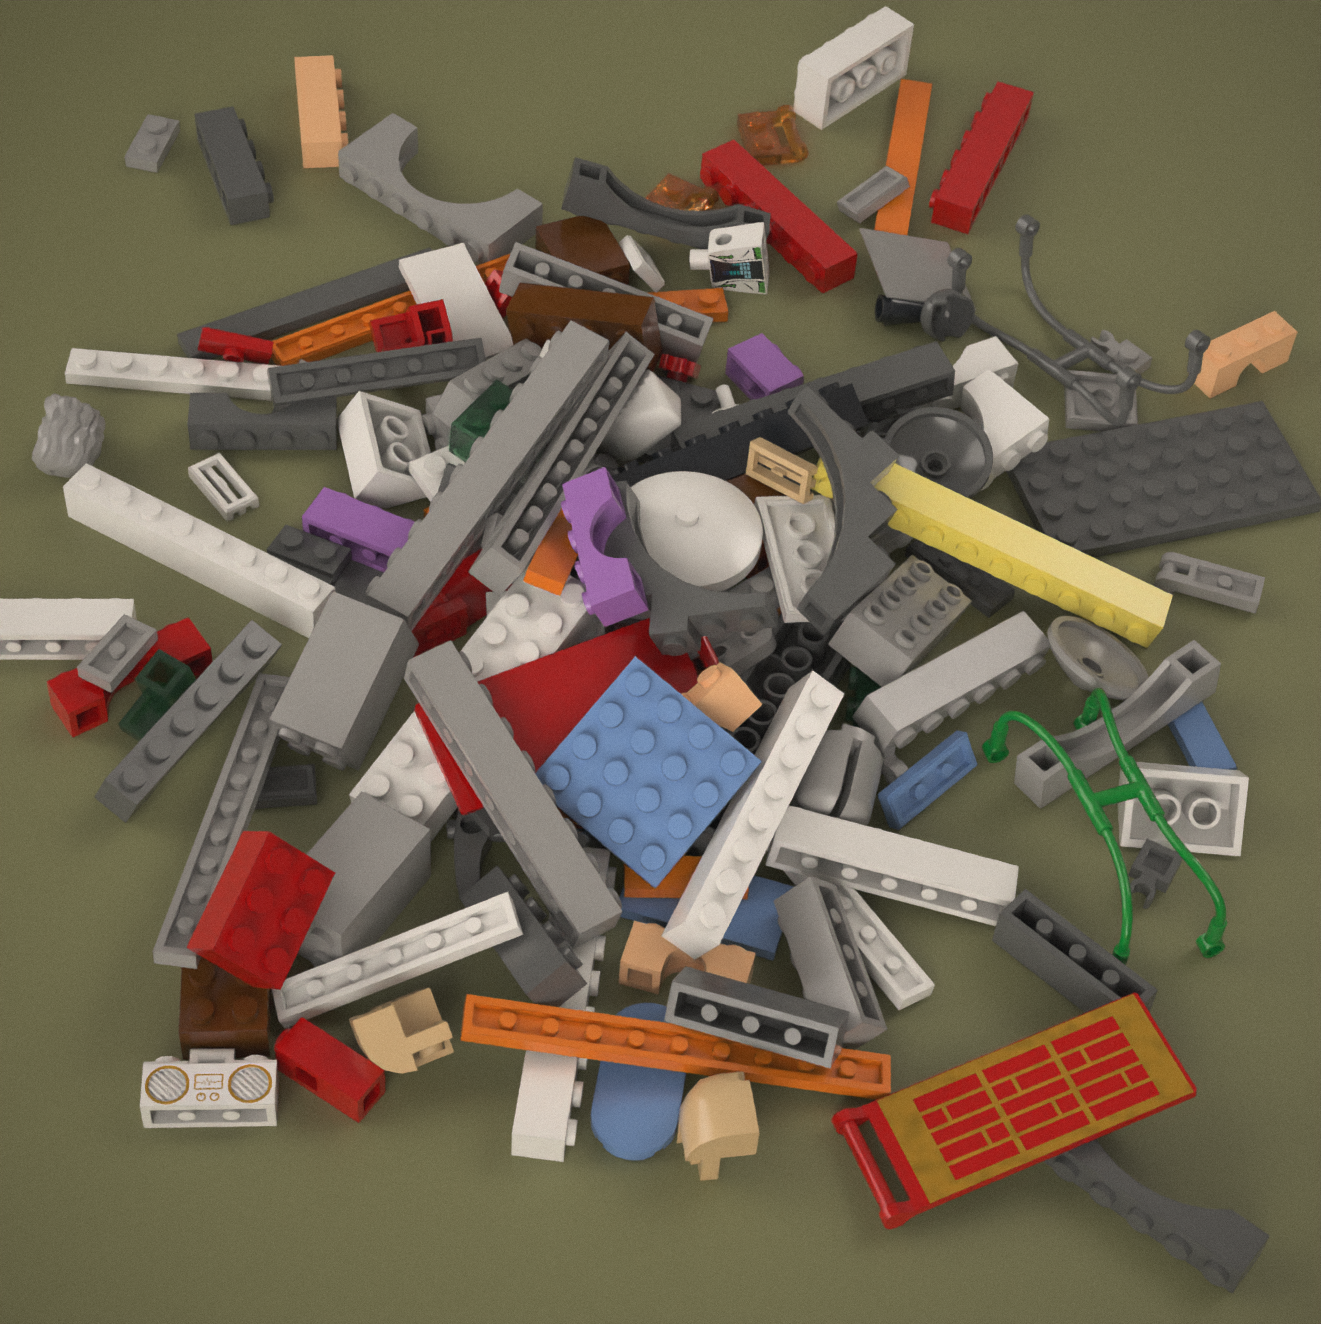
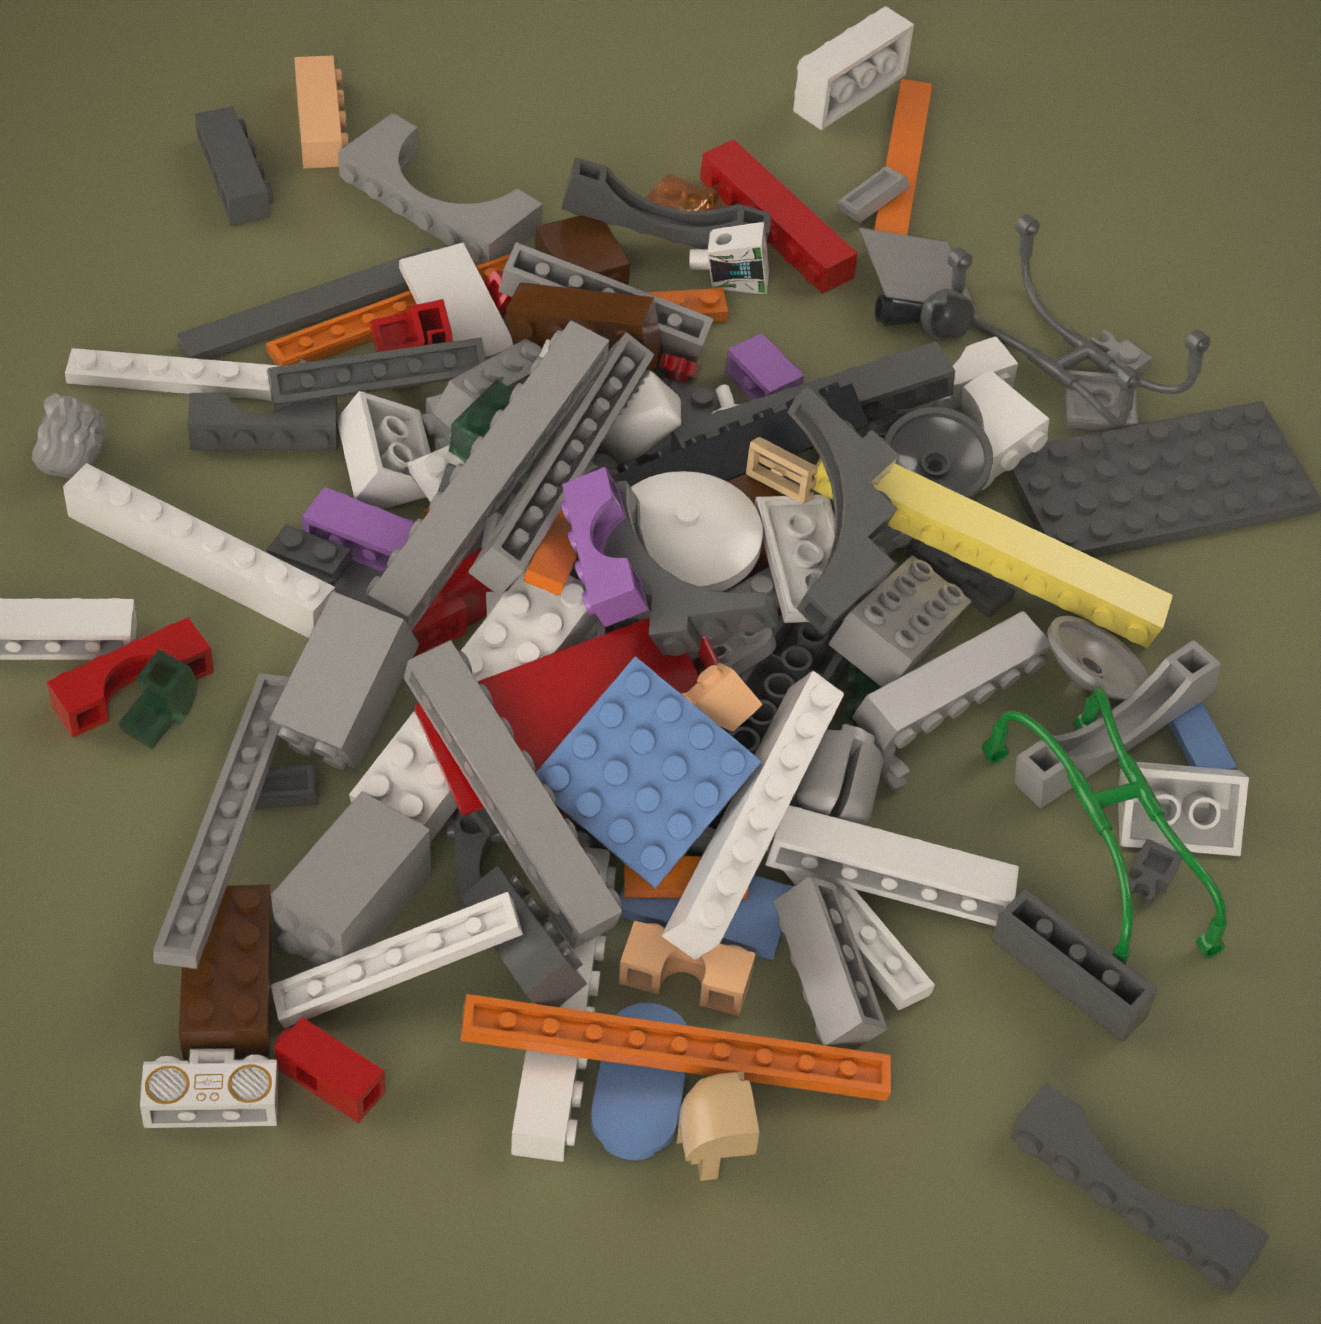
(117, 653): light grey plate -> none
(152, 143): light grey plate -> none
(186, 721): dark grey arch -> none
(225, 509): white tile -> none
(235, 346): red plate -> none
(261, 909): red brick -> none
(403, 1032): tan brick -> none
(642, 263): white tile -> none
(757, 1016): dark grey brick -> none
(761, 138): clear orange plate -> none
(927, 779): medium blue tile -> none
(981, 157): red brick -> none
(1017, 1107): flag -> none
(1209, 581): light grey plate -> none
(1260, 342): light nougat arch -> none

